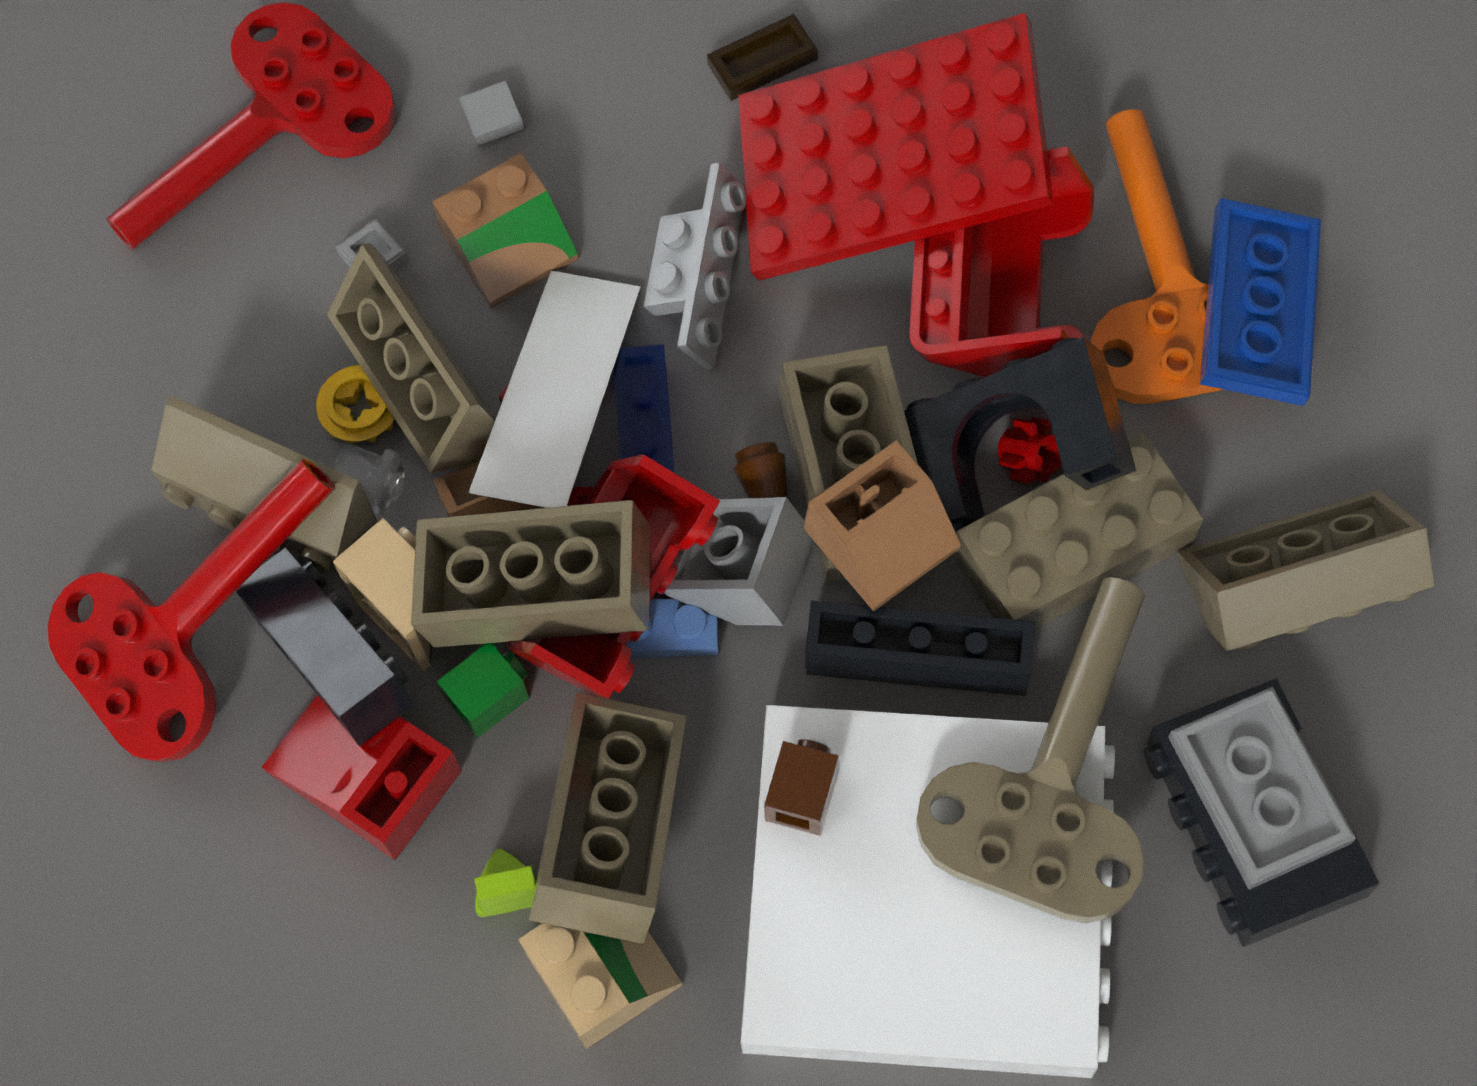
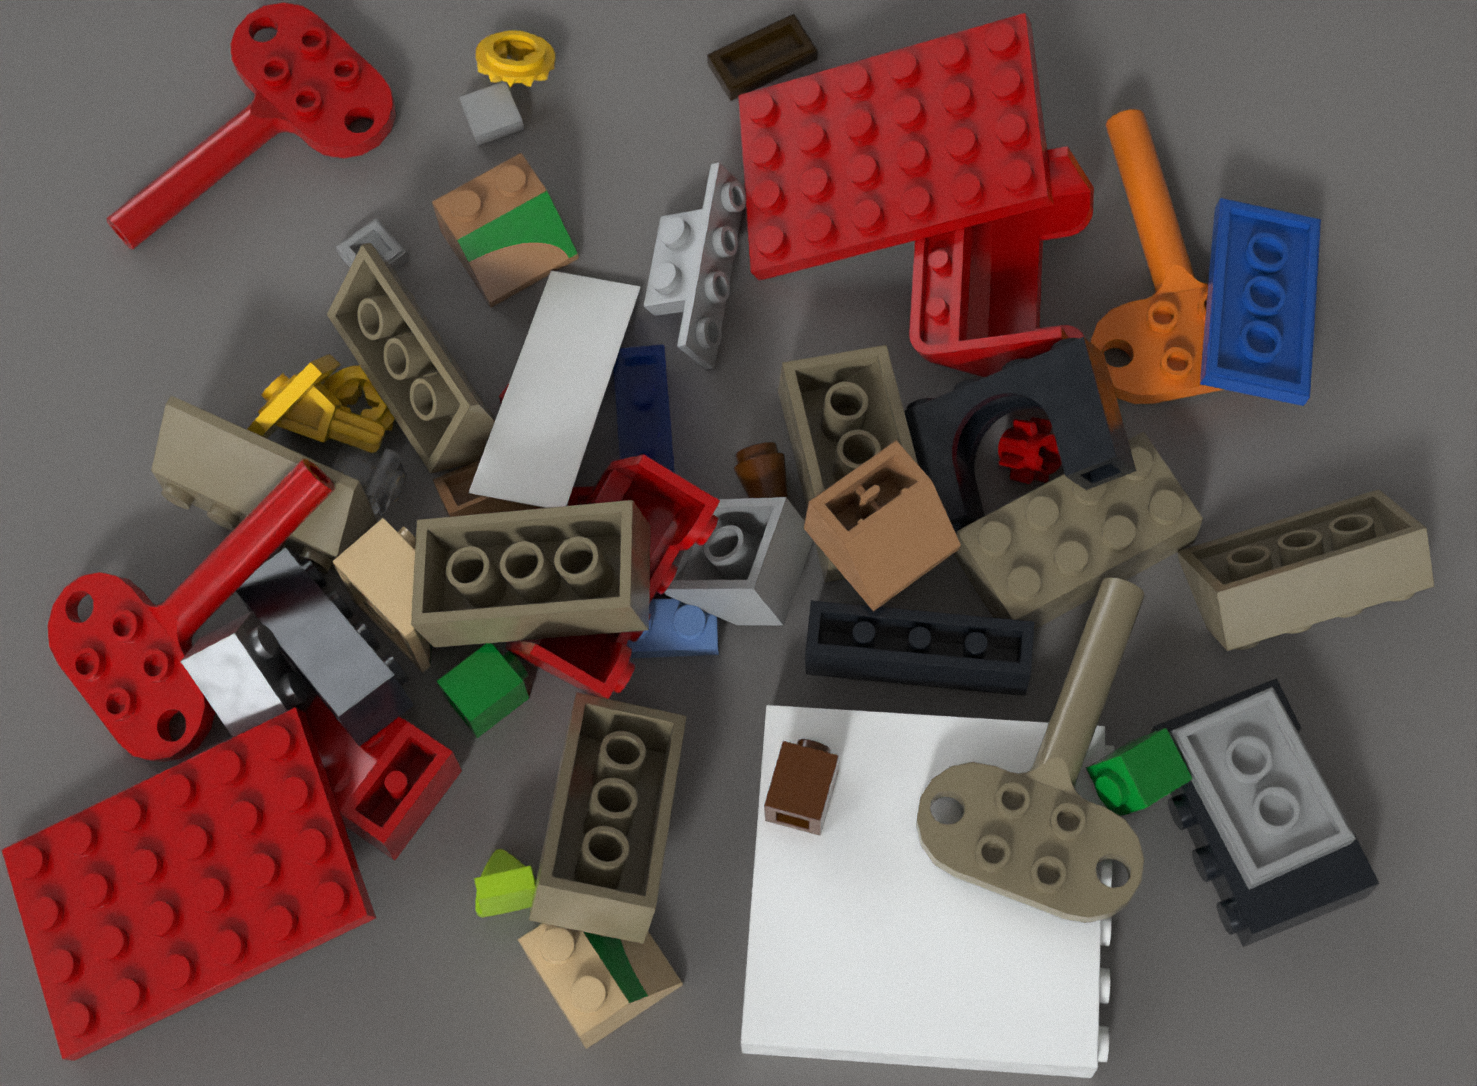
(186, 884): none -> red plate
(245, 674): none -> brick
(313, 411): none -> yellow piece
(529, 55): none -> yellow gear
(1139, 773): none -> green brick

